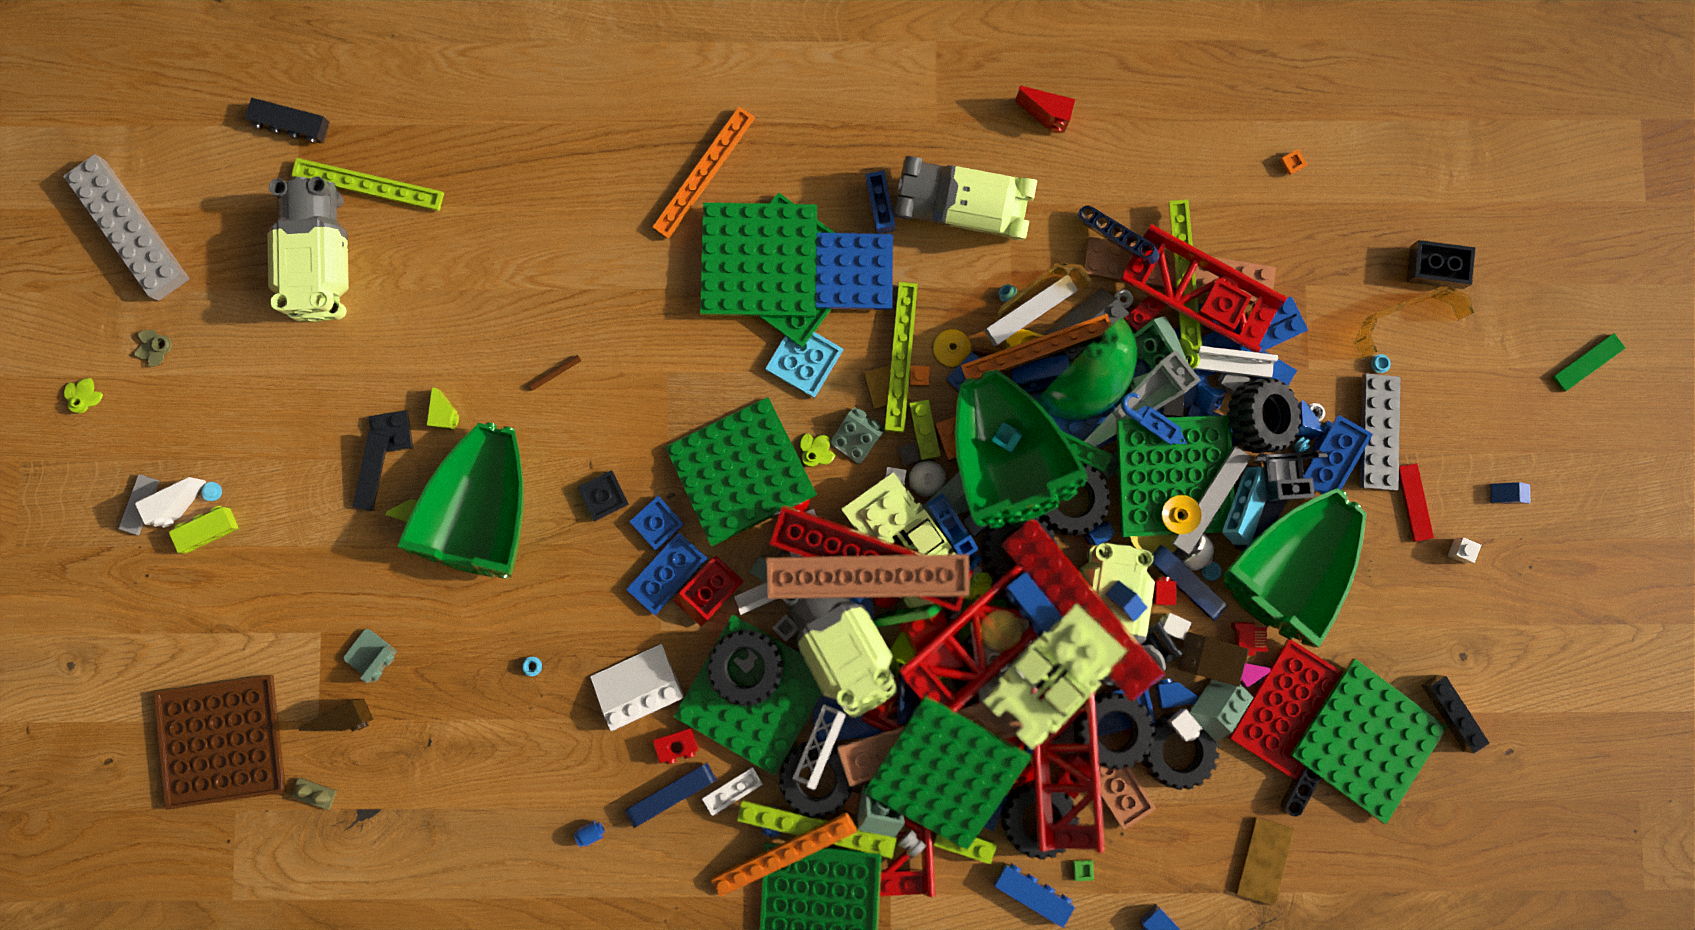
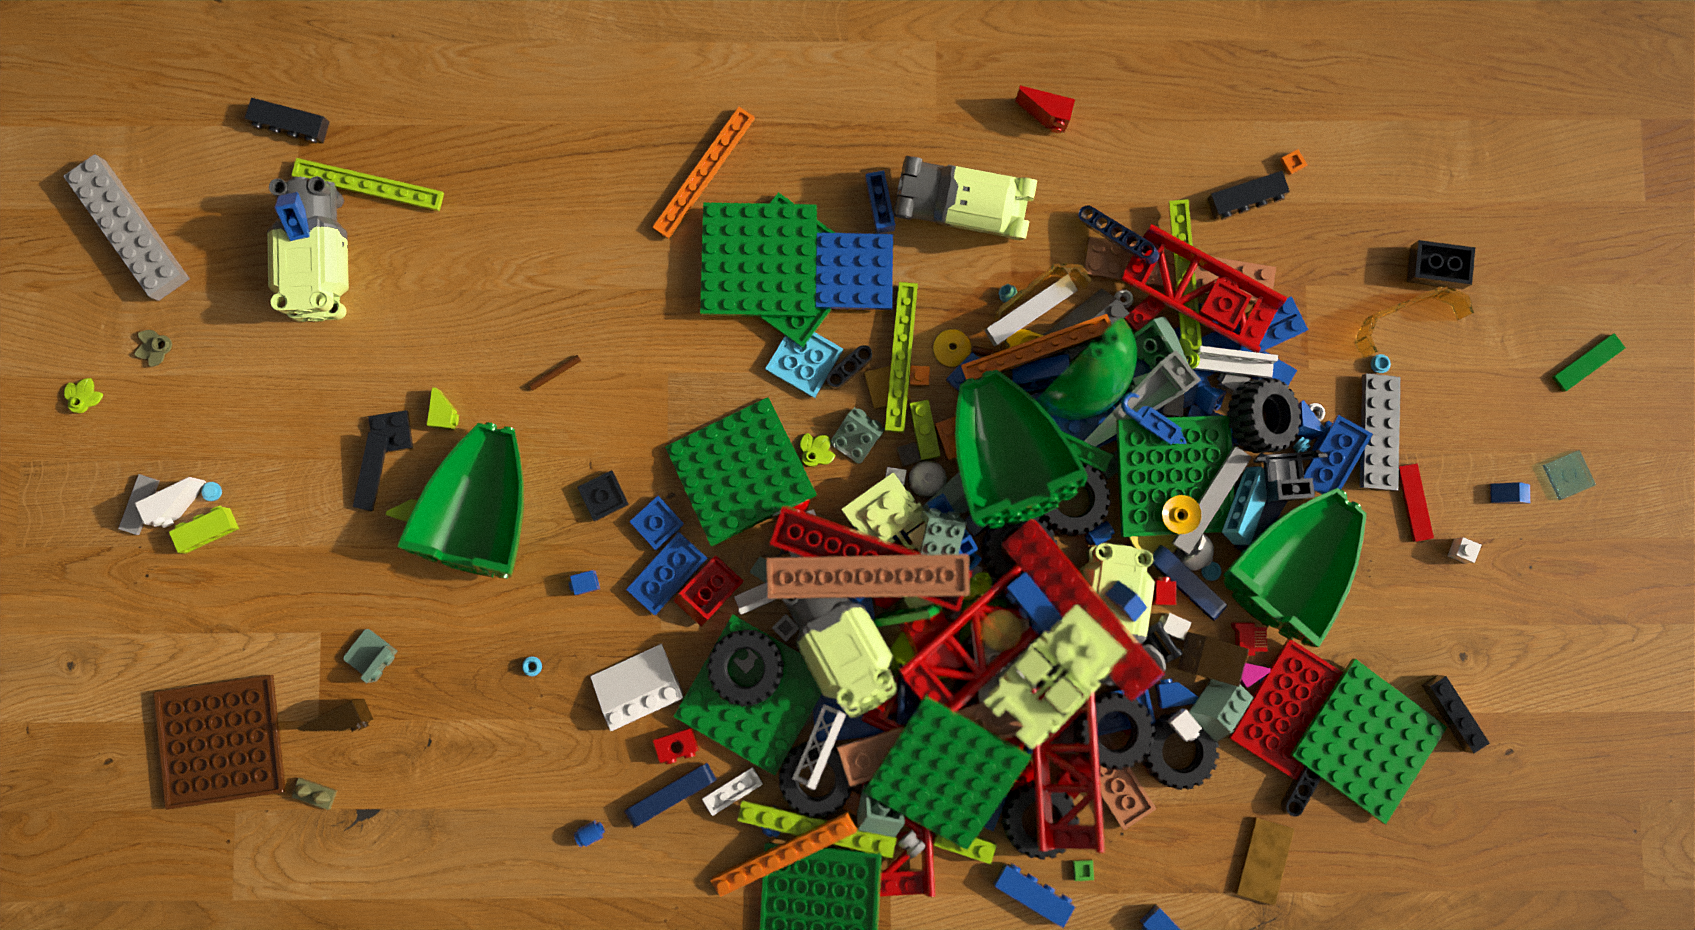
(293, 216): none -> blue slope
(584, 583): none -> blue brick
(854, 359): none -> black beam
(942, 532): none -> sand green bracket
(1007, 436): teal panel -> none
(1248, 195): none -> black brick
(1569, 475): none -> clear light blue tile

